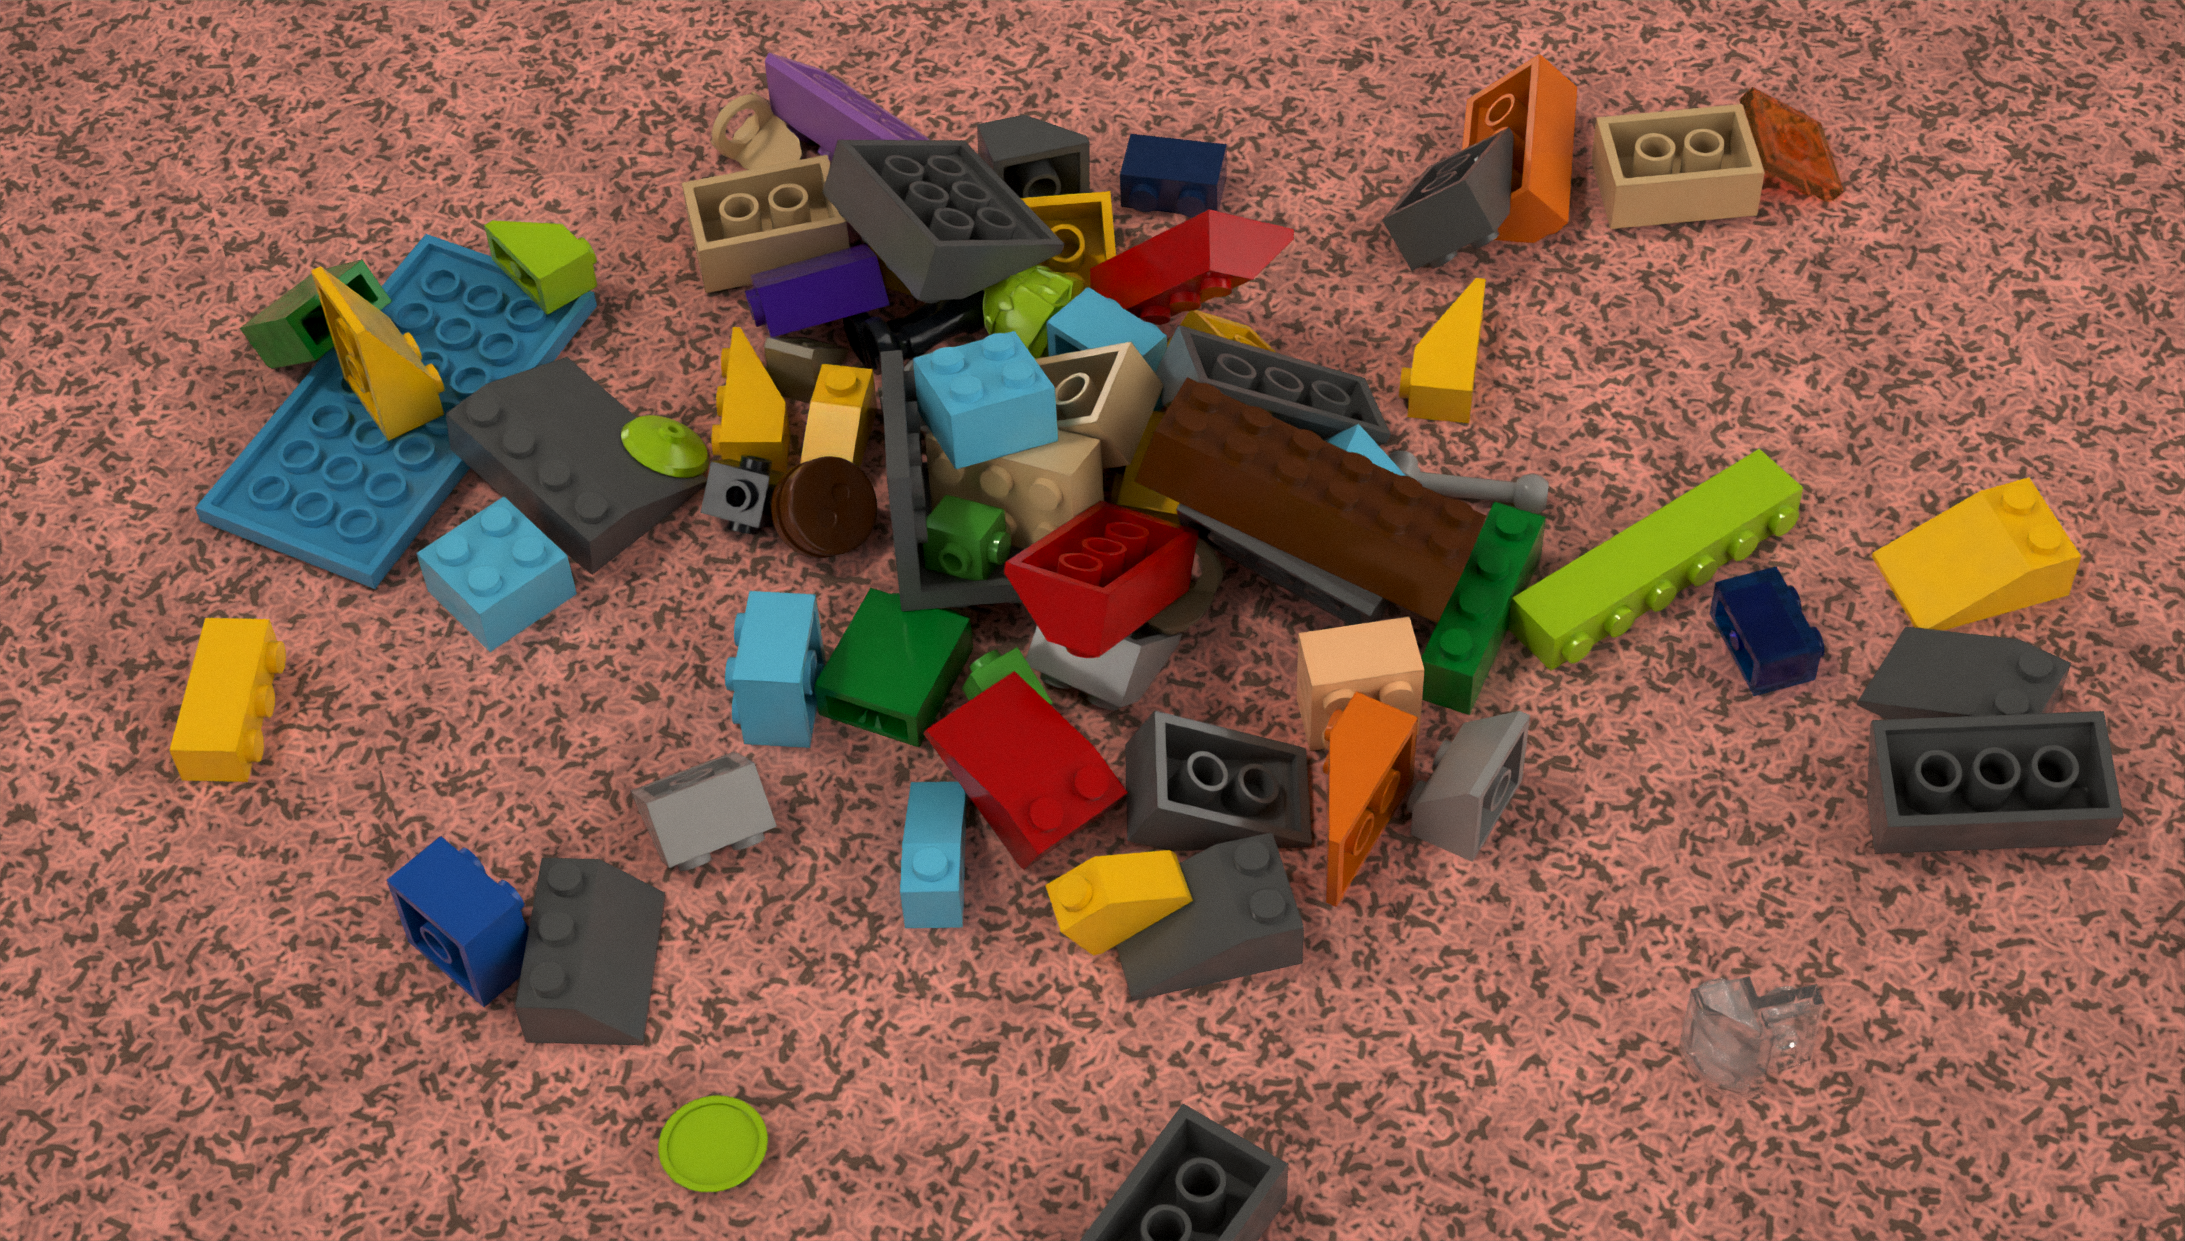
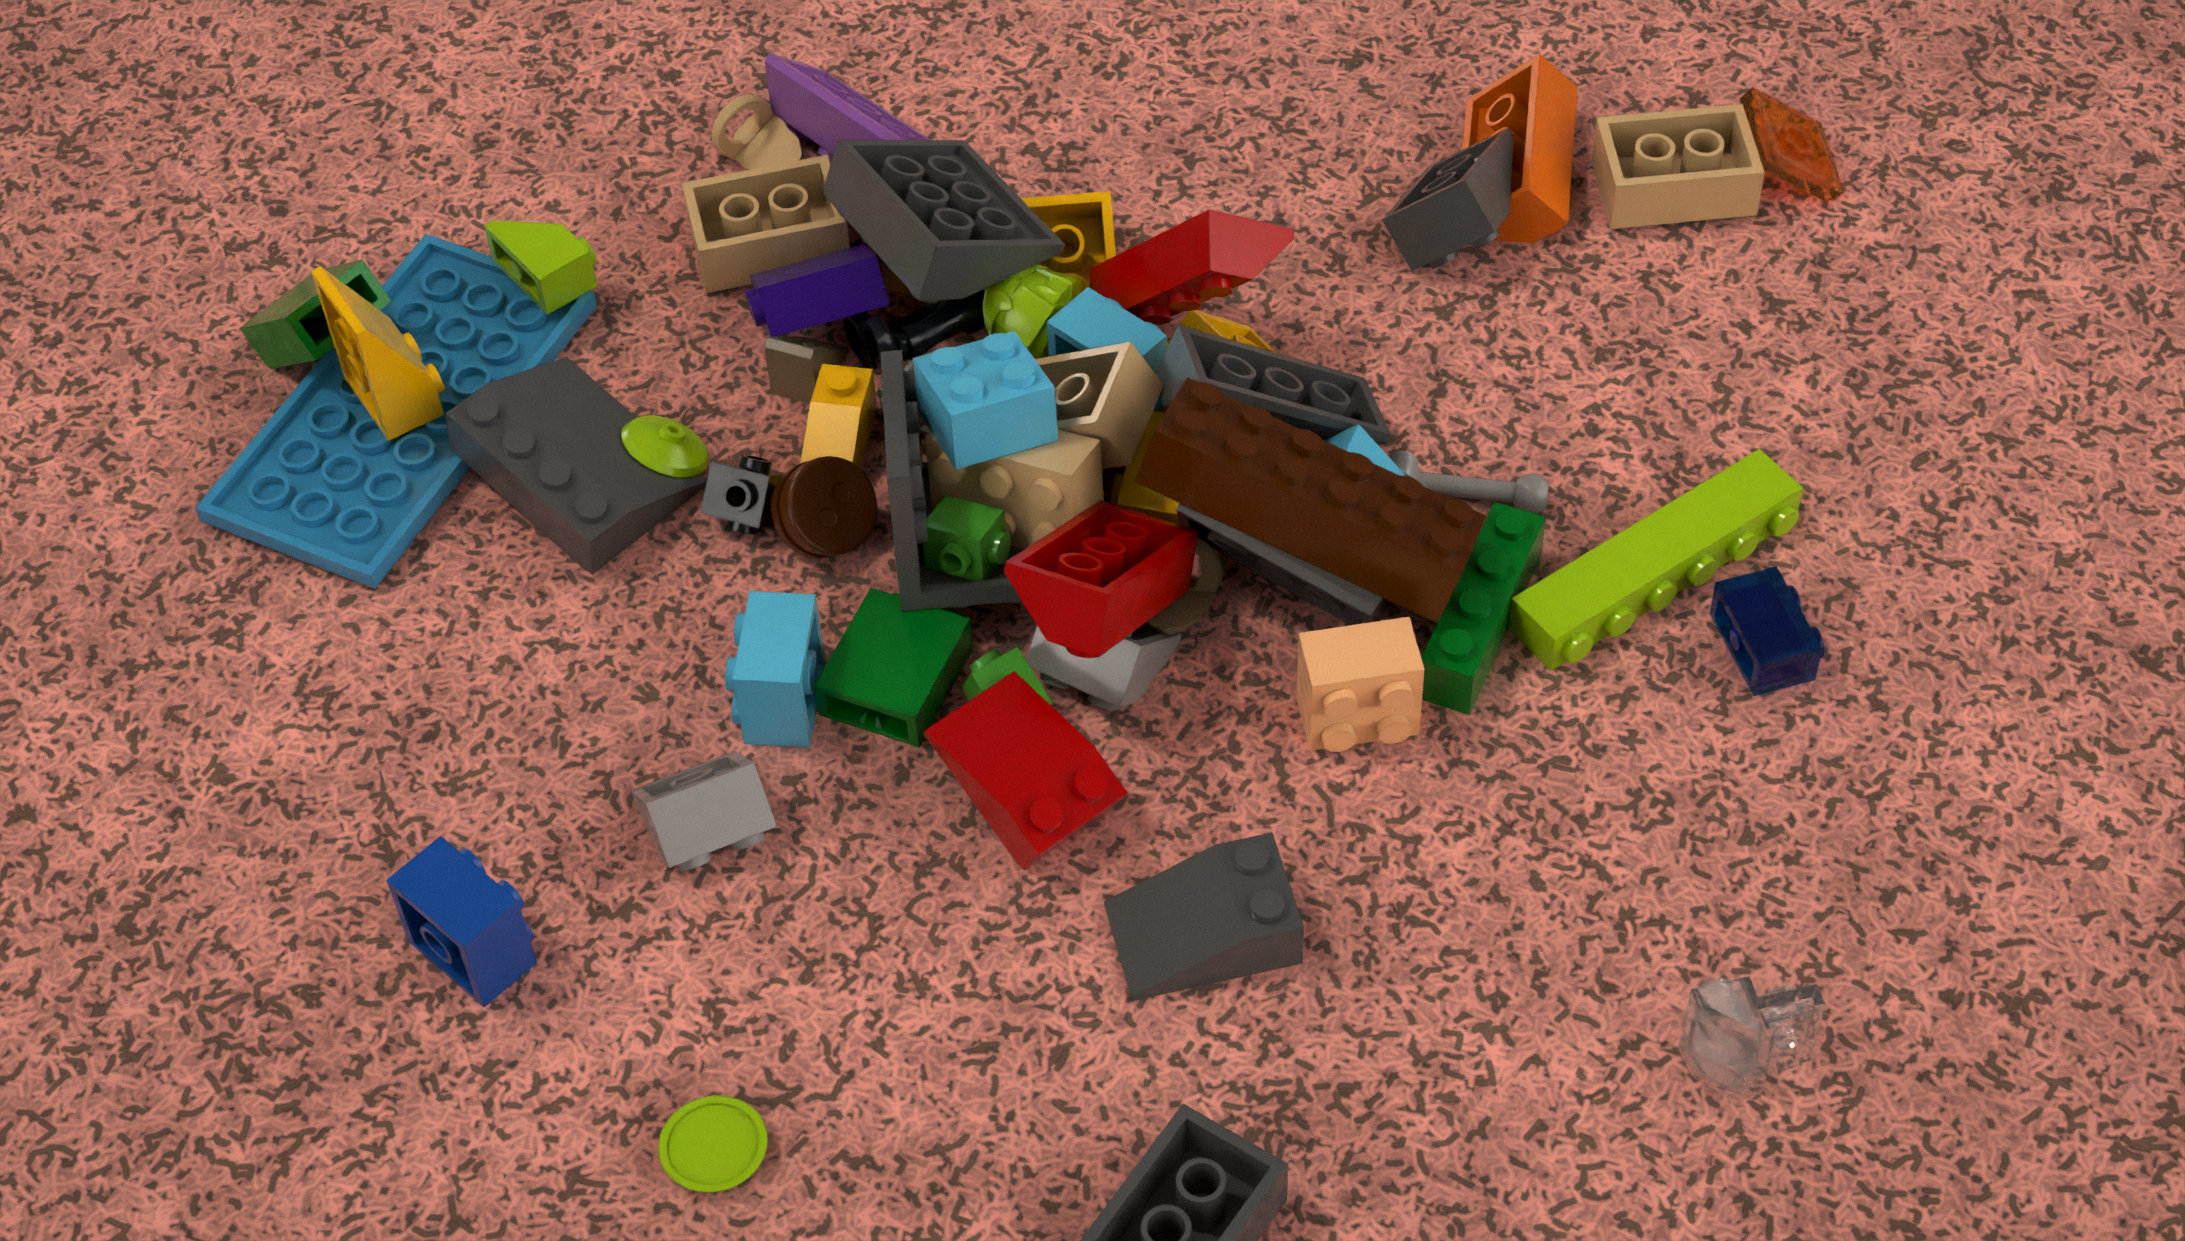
(227, 700): yellow brick -> none
(497, 573): medium azure brick -> none
(589, 955): dark grey slope -> none
(750, 408): yellow slope -> none
(934, 856): medium azure slope -> none
(1036, 156): dark grey slope -> none
(1117, 897): yellow slope -> none
(1173, 175): dark blue brick -> none
(1213, 786): dark grey slope -> none
(1367, 779): orange slope -> none
(1446, 361): yellow slope -> none
(1470, 784): light grey slope -> none
(1963, 676): dark grey slope -> none
(1981, 559): yellow slope -> none
(1991, 782): dark grey slope -> none

